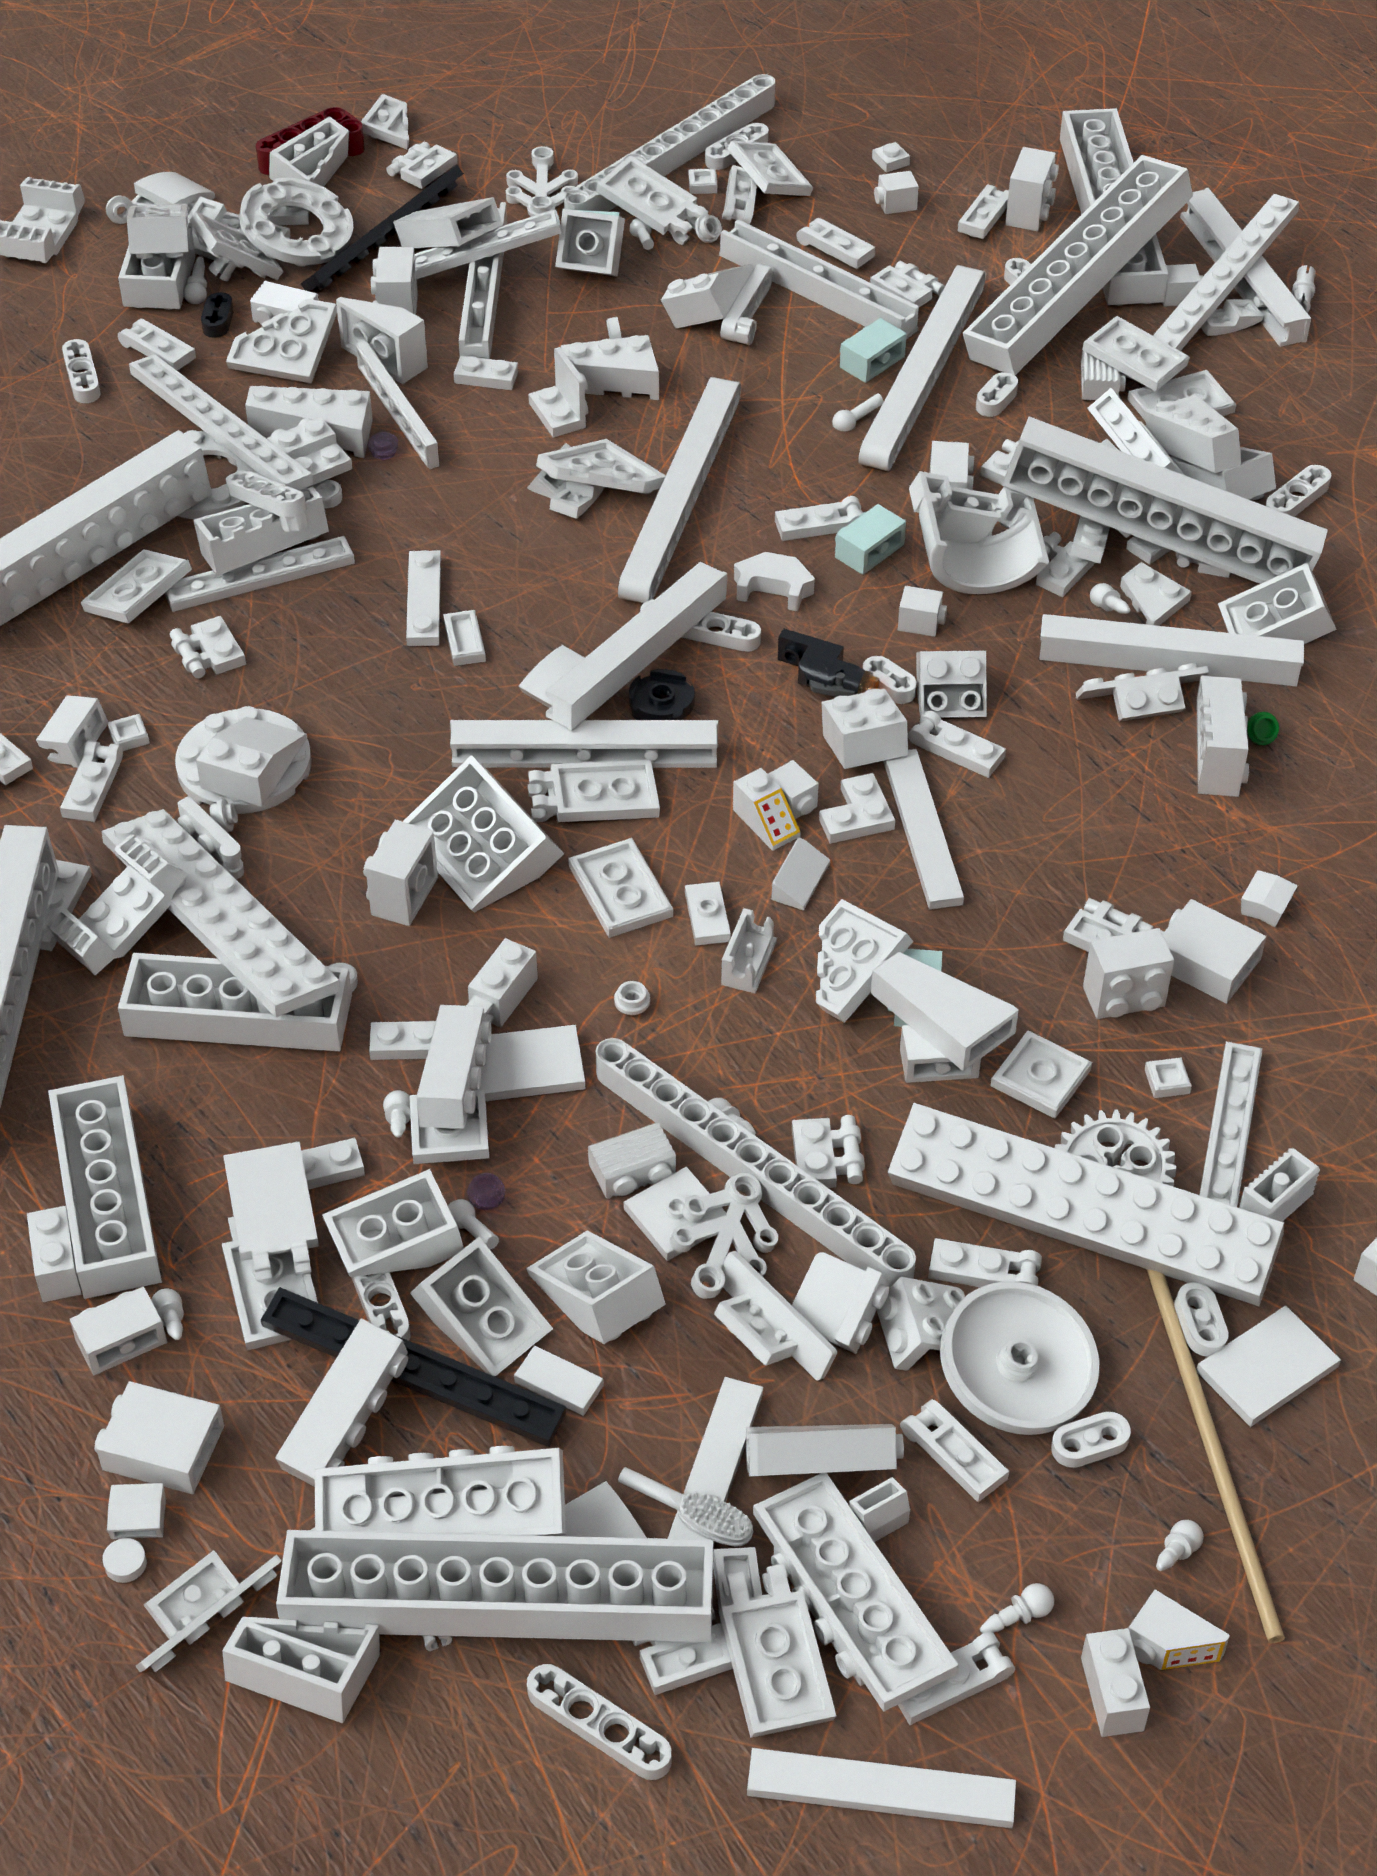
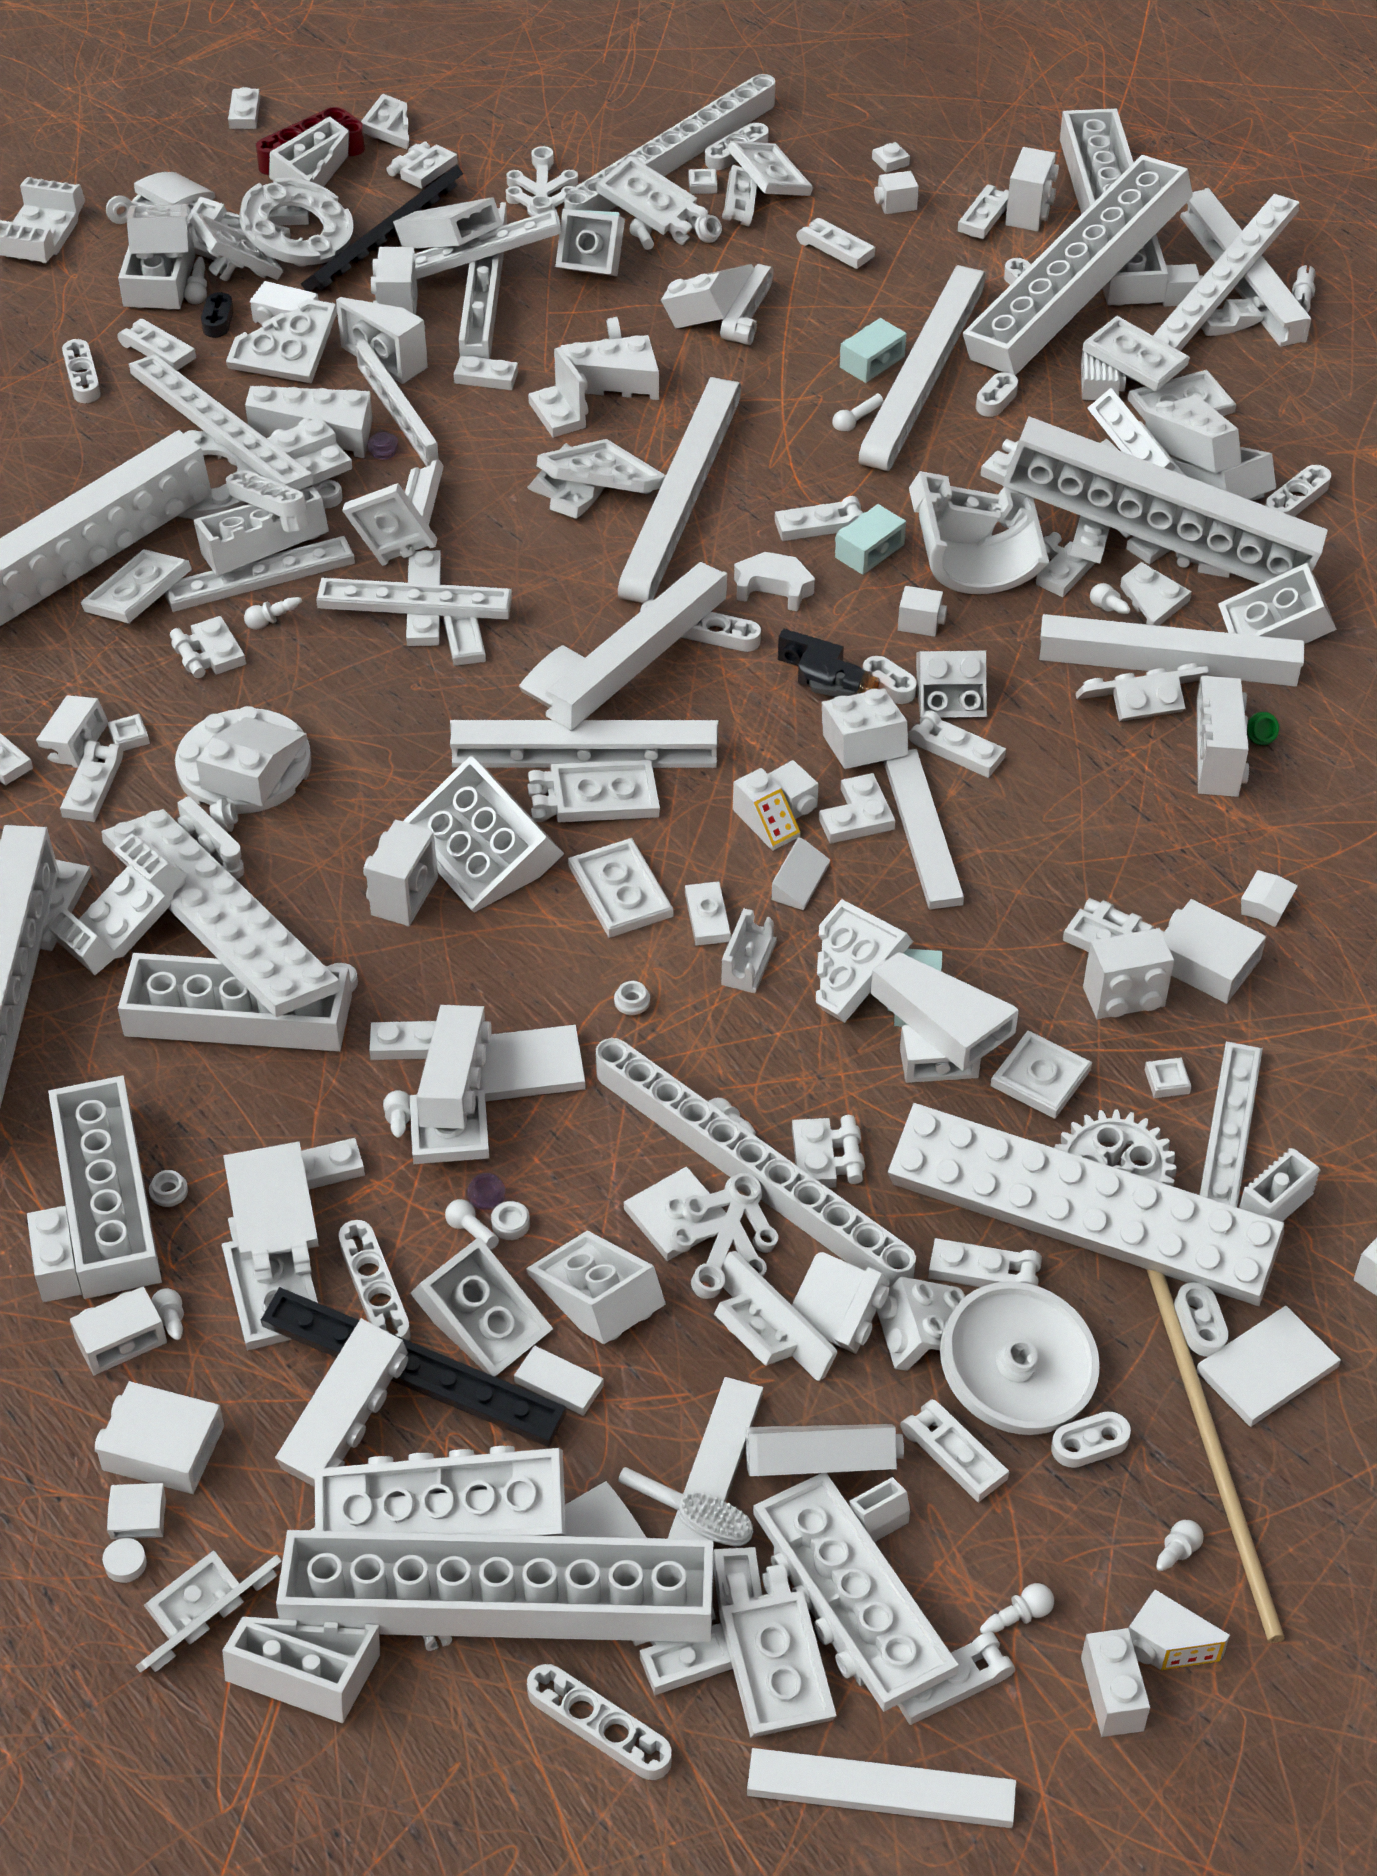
(166, 1181): none -> white plate
(244, 108): none -> white plate
(259, 616): none -> white bar
(395, 1228): white slope -> none
(396, 520): none -> white bracket
(414, 598): none -> white tile
(503, 981): white brick -> none
(510, 1220): none -> white tile
(632, 1160): white brick -> none
(645, 696): black plate -> none
(818, 279): white tile -> none
(908, 283): white plate -> none
(953, 461): white brick -> none

